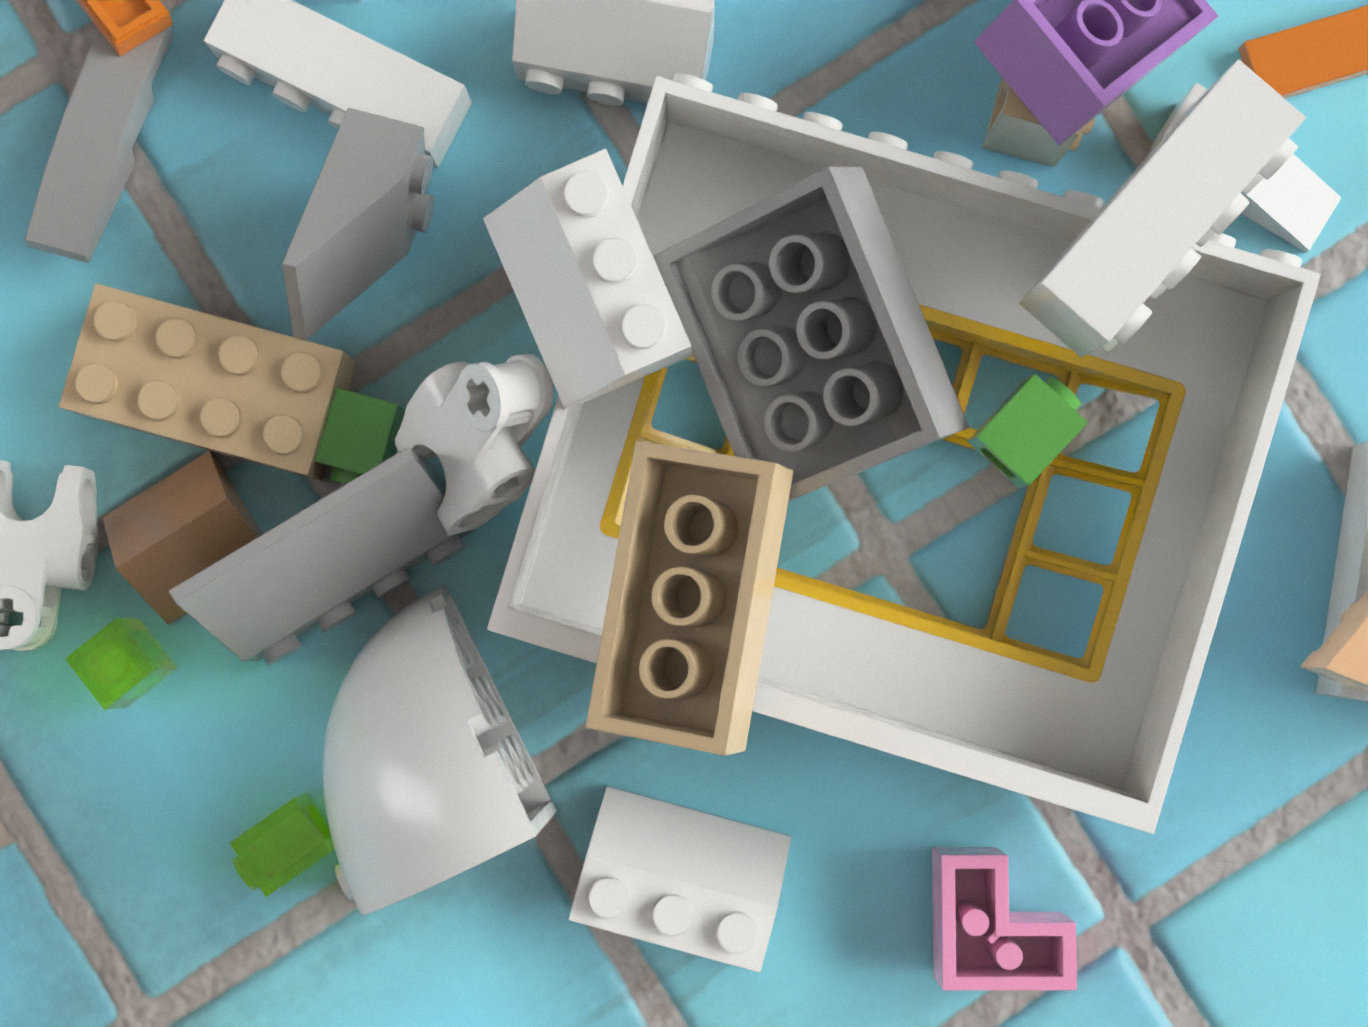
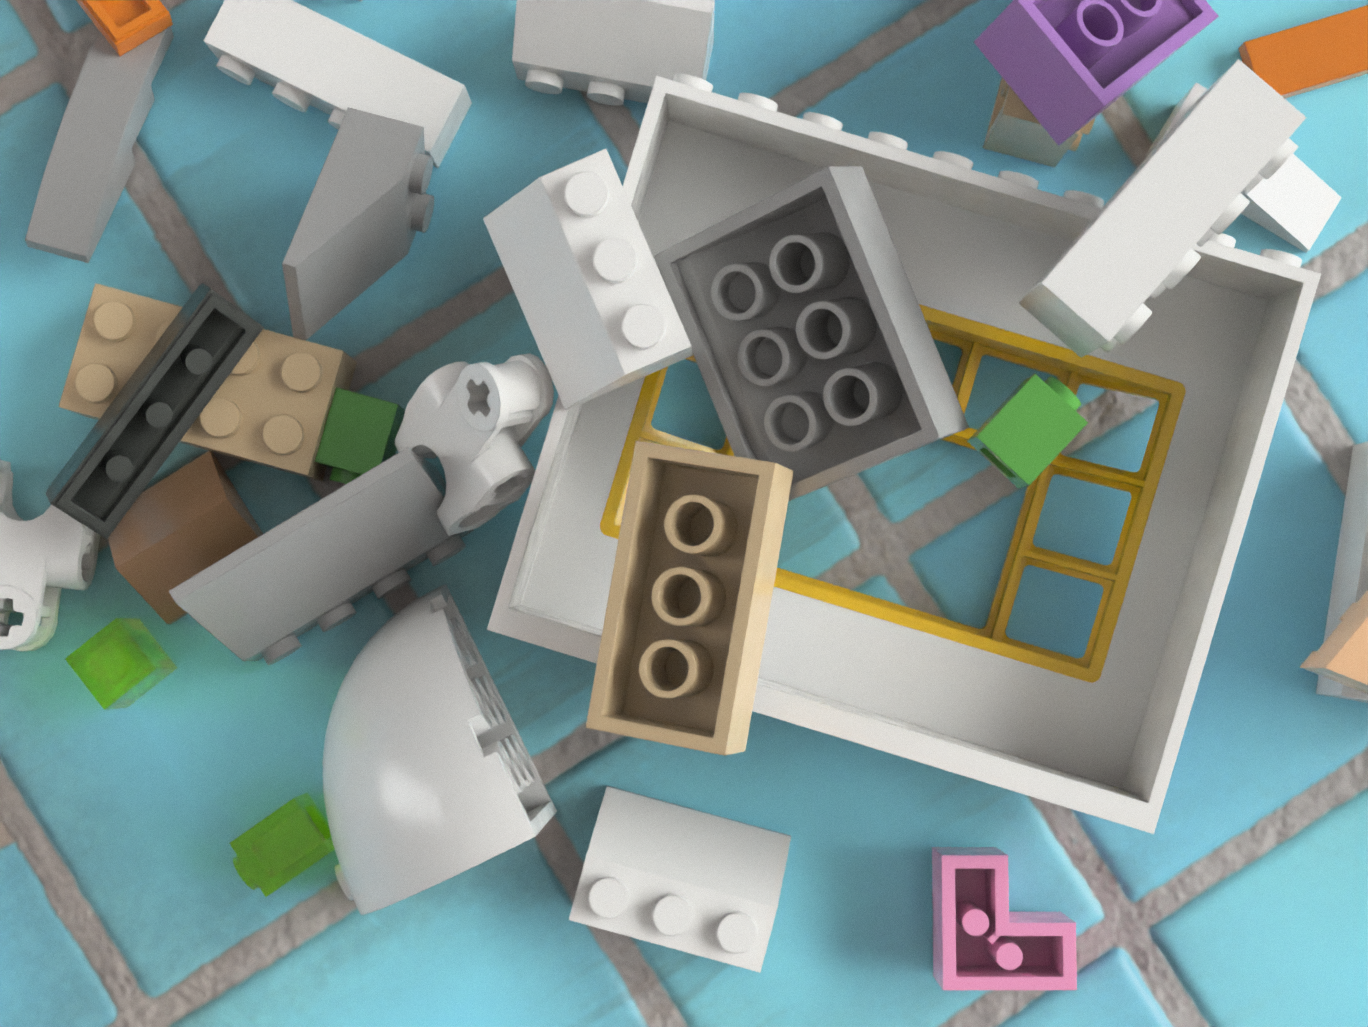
(153, 411): none -> pearl dark grey slope

